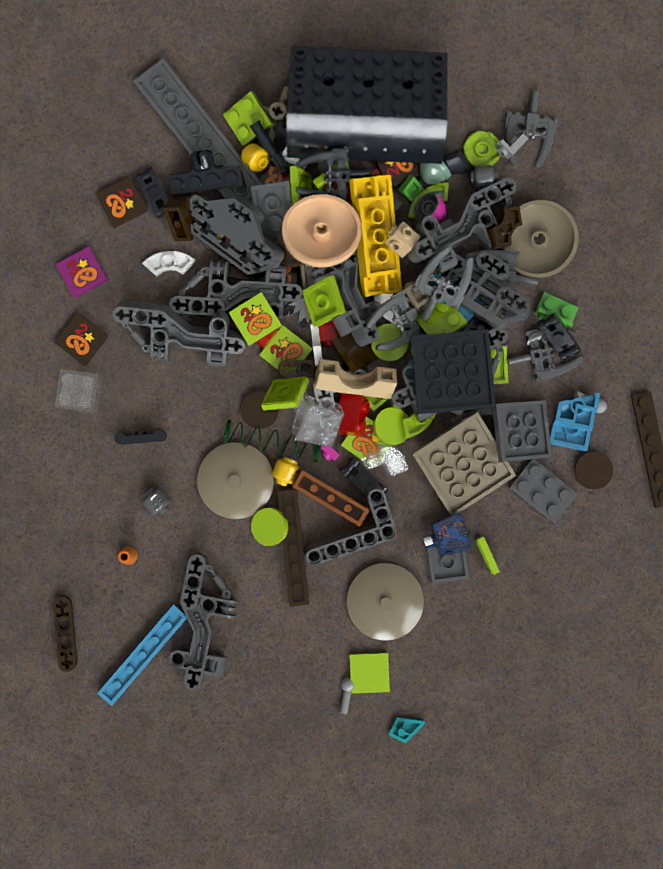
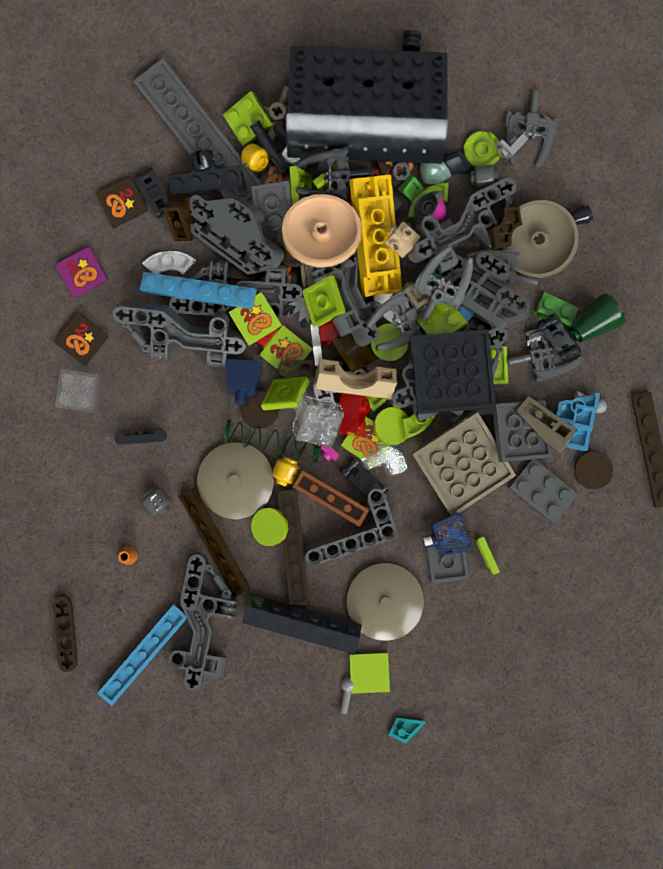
(198, 290): none -> dark azure plate
(214, 542): none -> dark brown plate
(243, 378): none -> dark blue torso
(302, 624): none -> black brick
(400, 165): none -> dark grey bush
(411, 40): none -> black wheel
(546, 424): none -> dark tan slope
(582, 215): none -> black cone
(597, 319): none -> dark green cone

